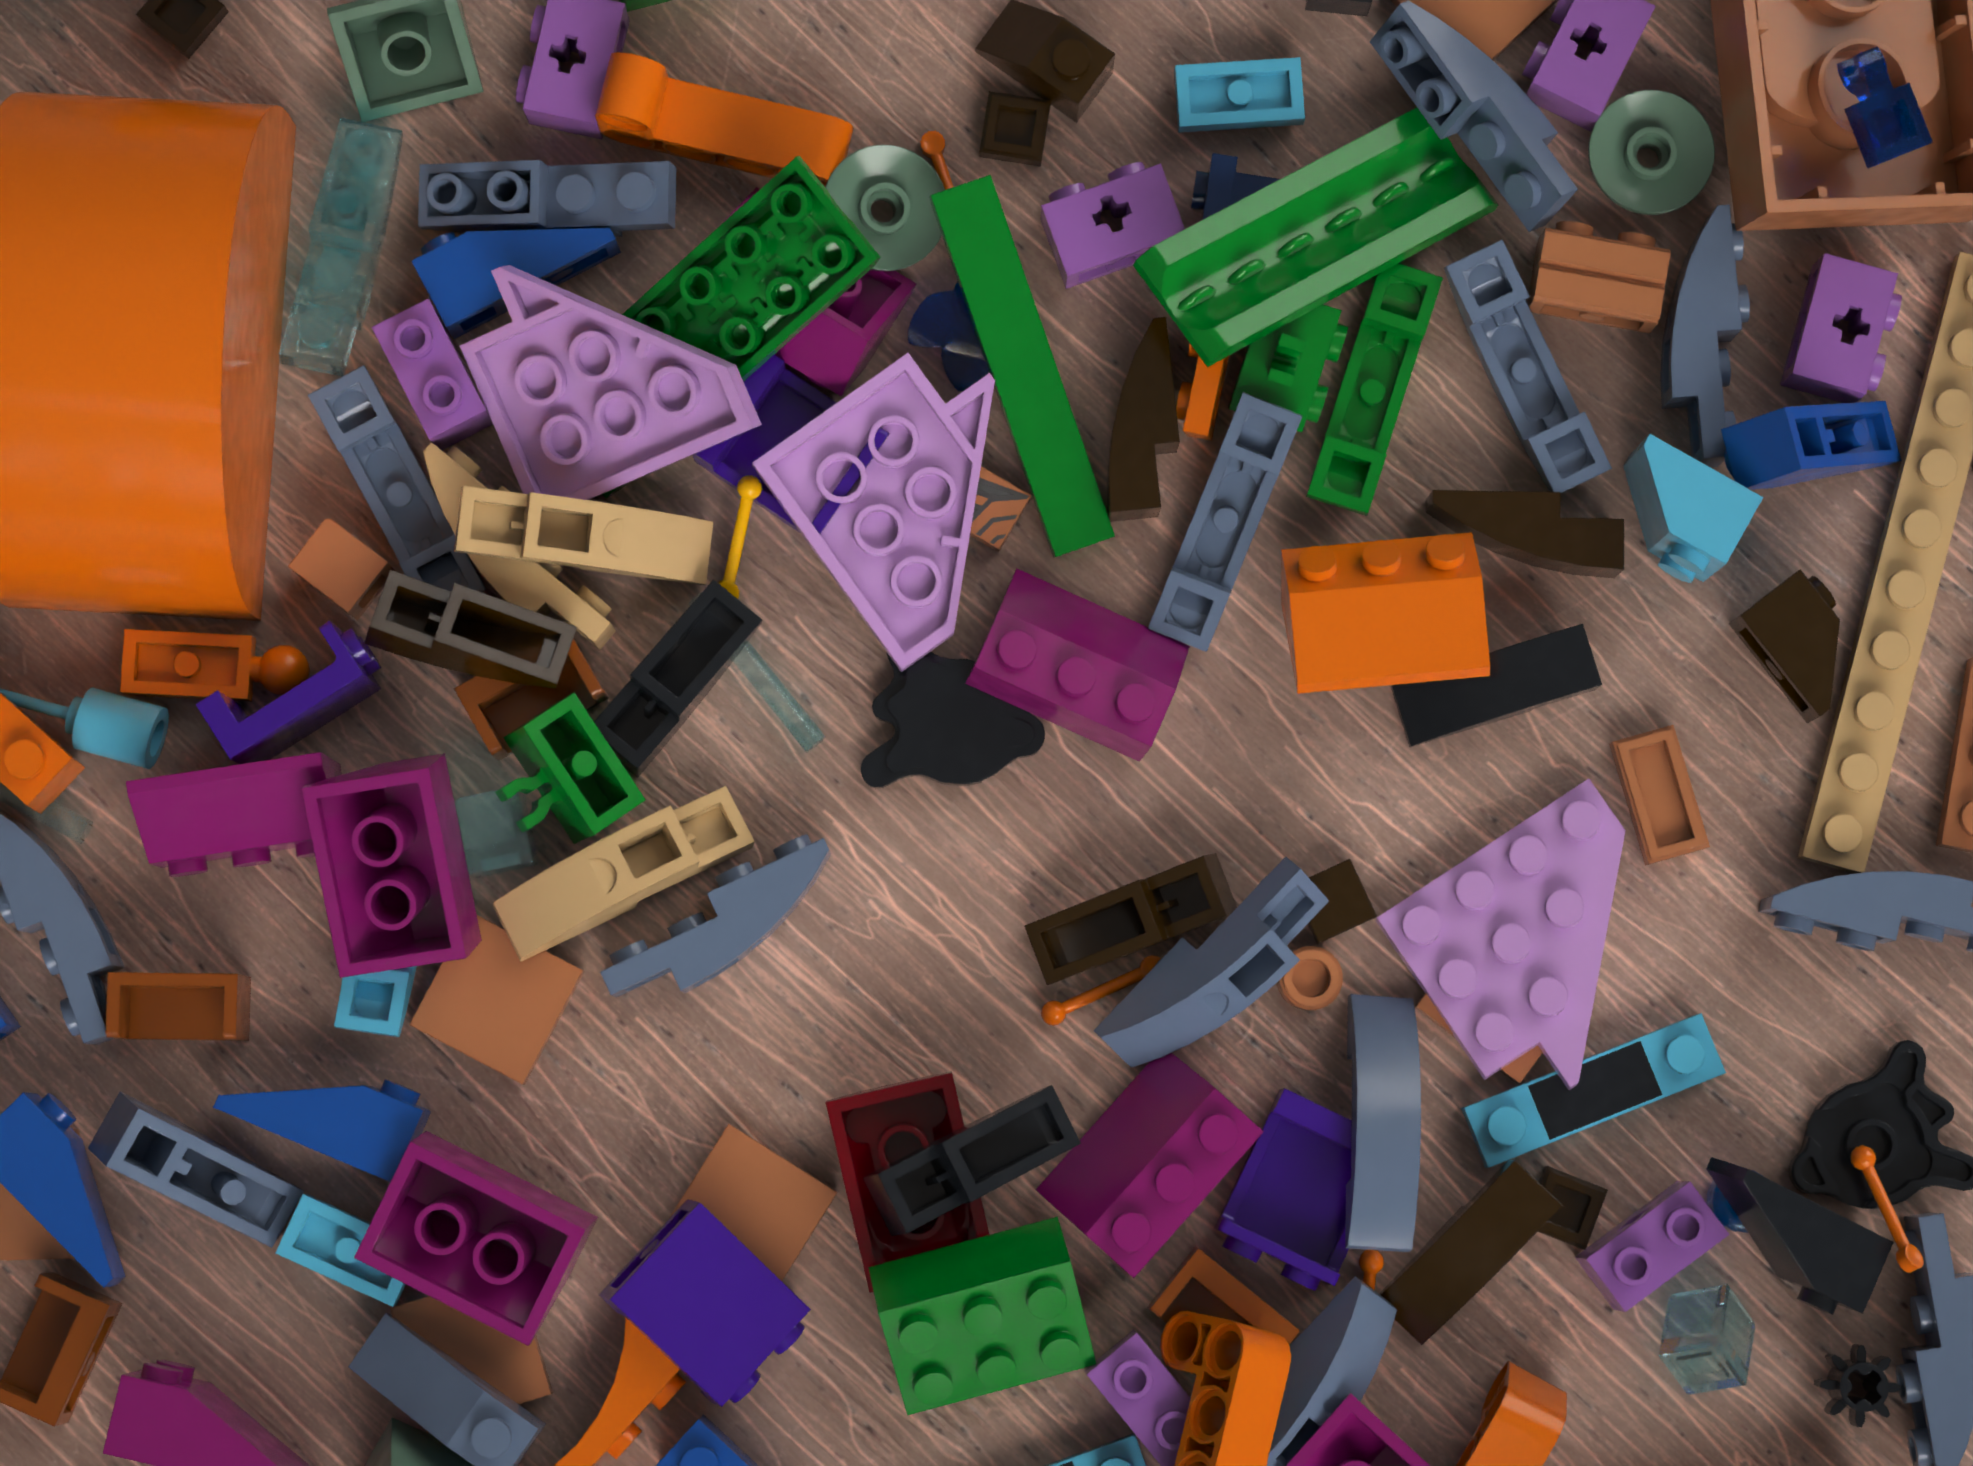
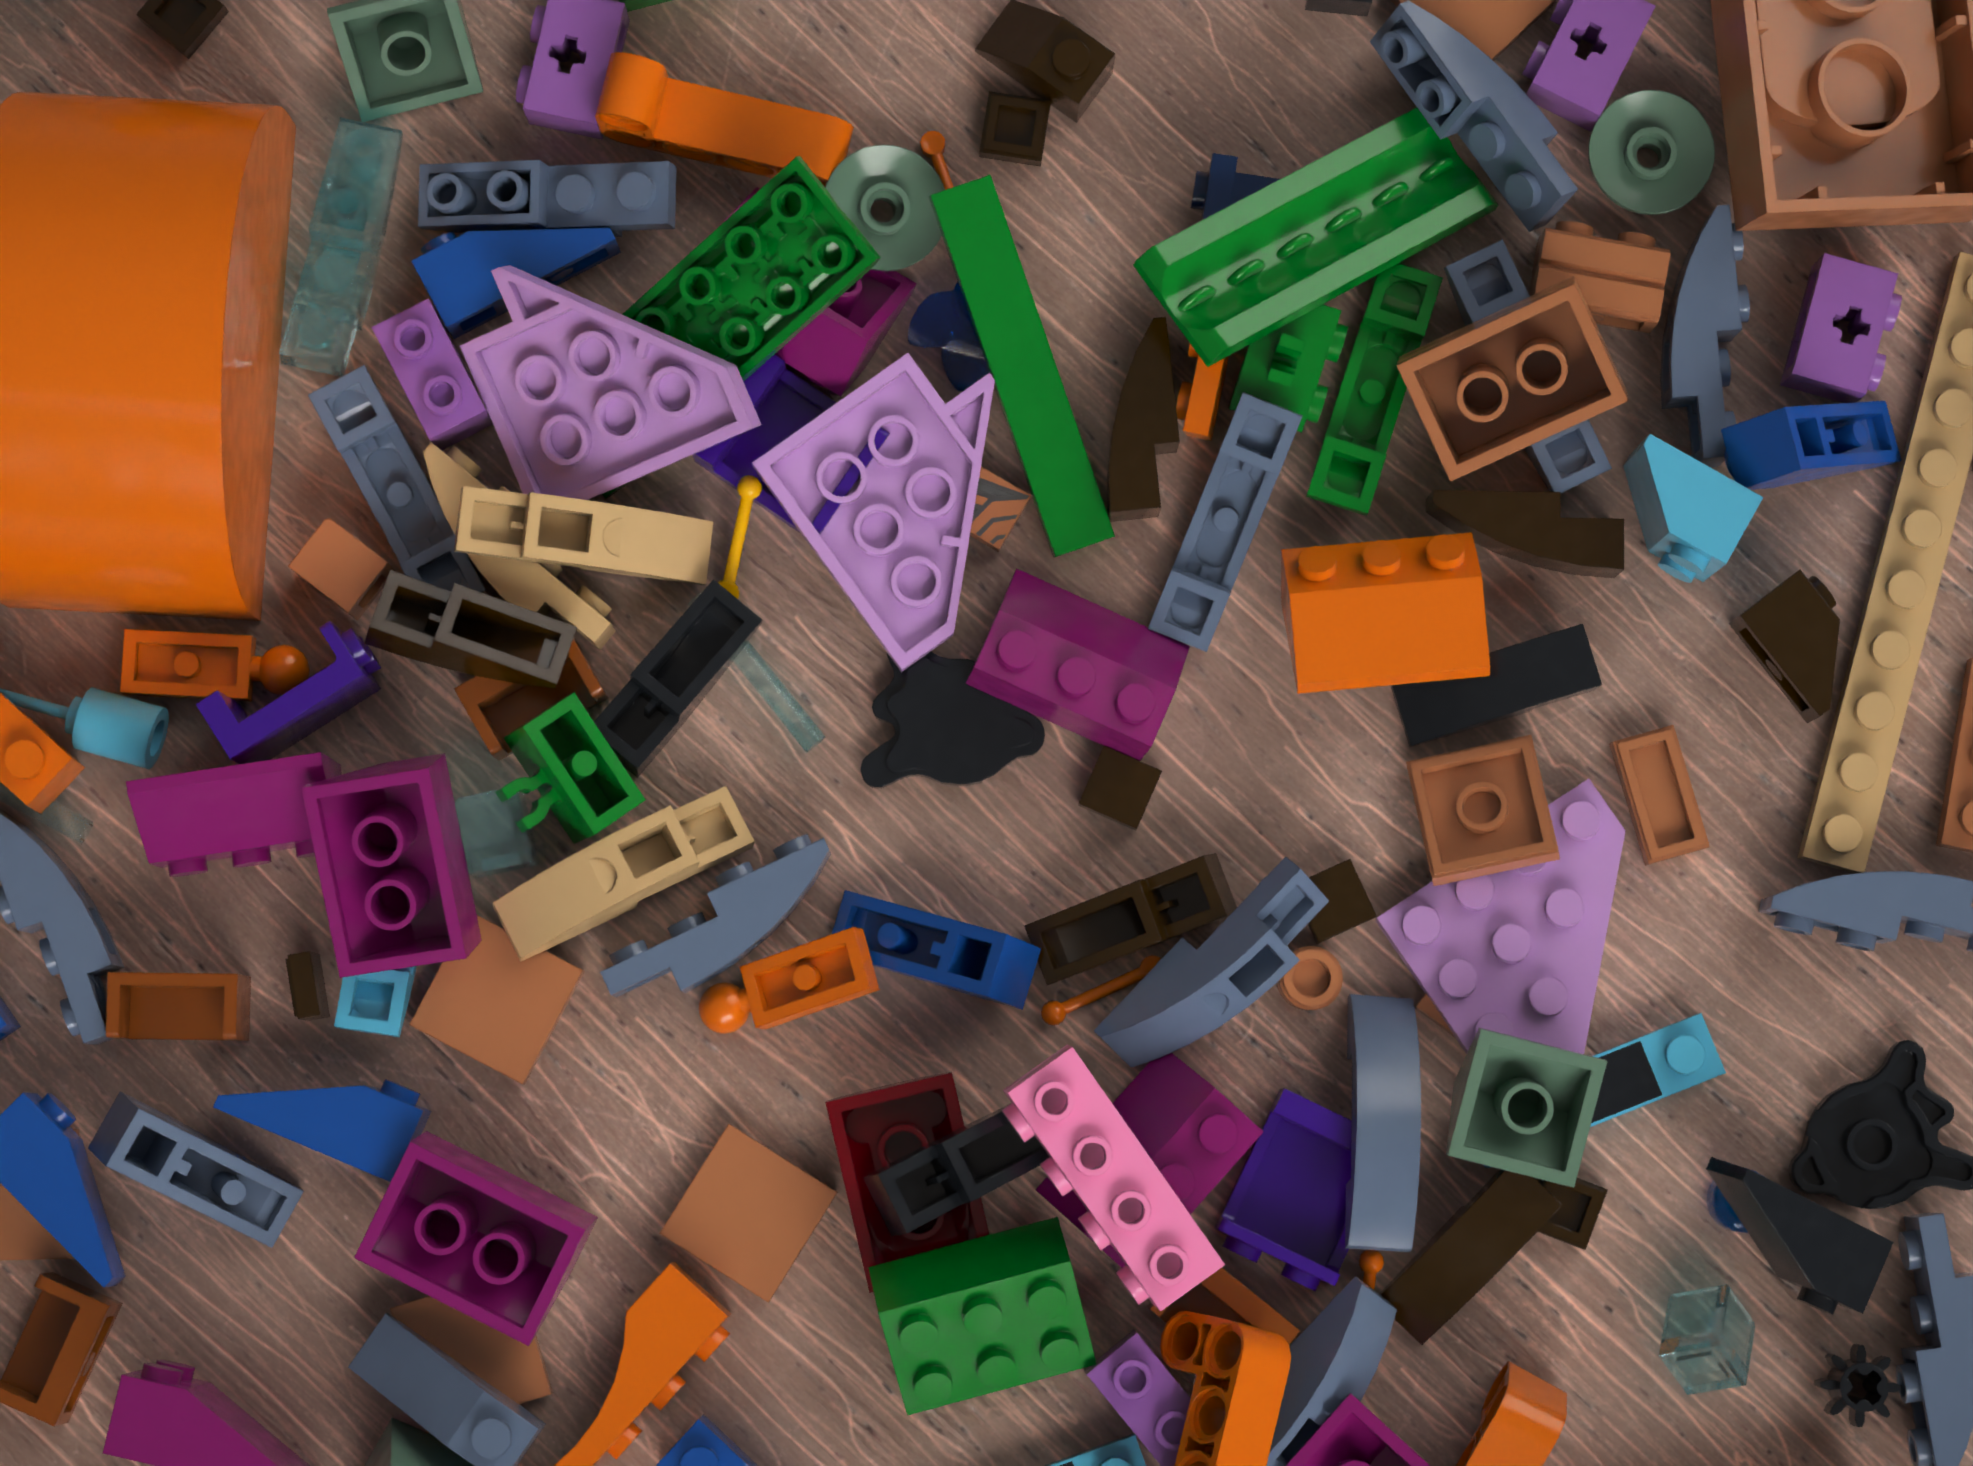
(307, 986): none -> dark brown tile
(327, 1241): medium azure plate -> none
(707, 1303): dark purple panel -> none
(793, 983): none -> orange plate
(942, 949): none -> blue slope
(1092, 250): medium lavender brick -> none
(1112, 1177): none -> bright pink brick
(1120, 788): none -> dark brown tile
(1239, 94): medium azure plate -> none
(1482, 810): none -> nougat tile
(1512, 379): none -> nougat brick
(1524, 1106): none -> sand green slope
(1652, 1245): medium lavender brick -> none
(1886, 118): clear blue plate -> none
(1907, 1255): orange hinge -> none

